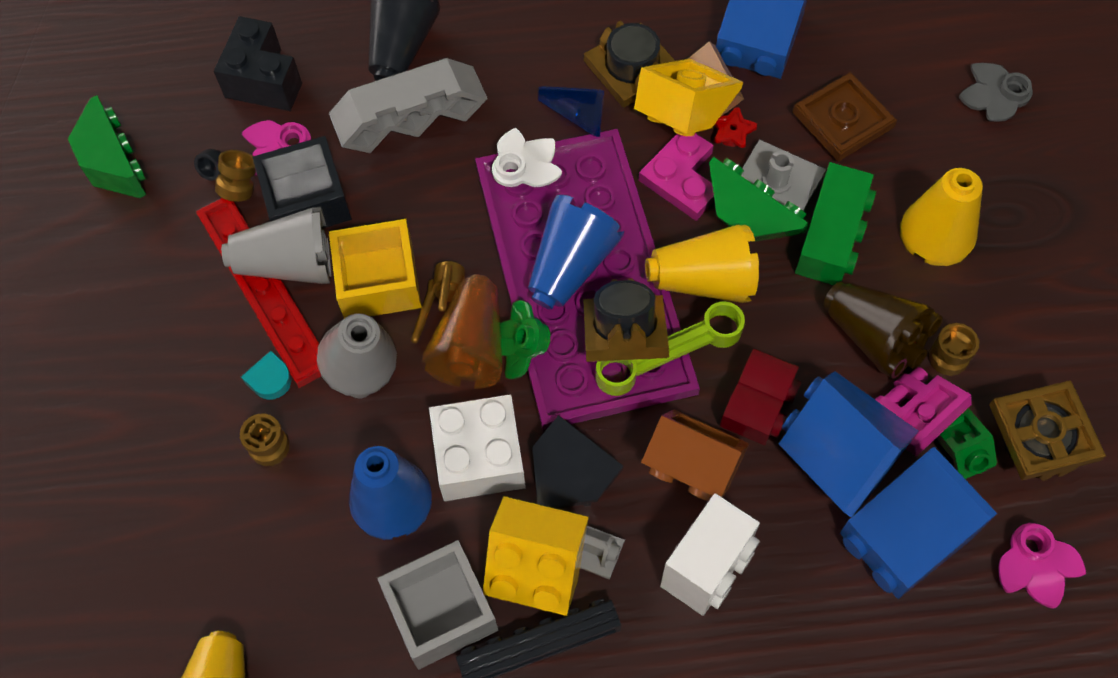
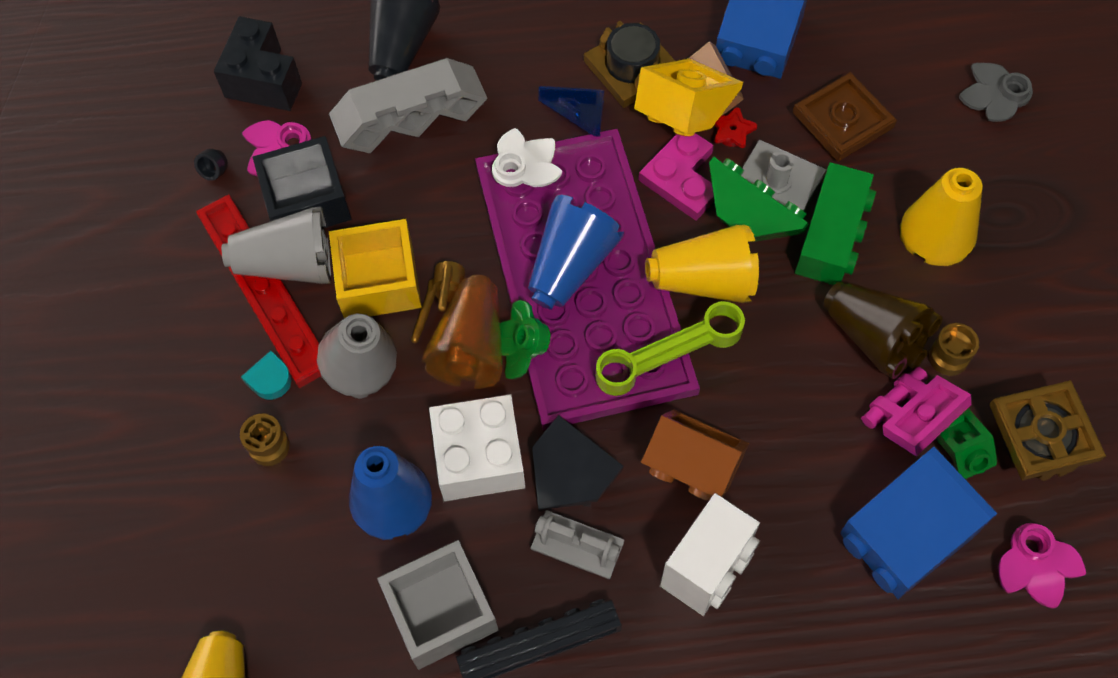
(104, 152): green slope -> none
(235, 176): pearl gold wheel -> none
(534, 555): yellow piece -> none
(625, 323): piece -> none
(760, 397): dark red brick -> none
(845, 440): blue slope -> none

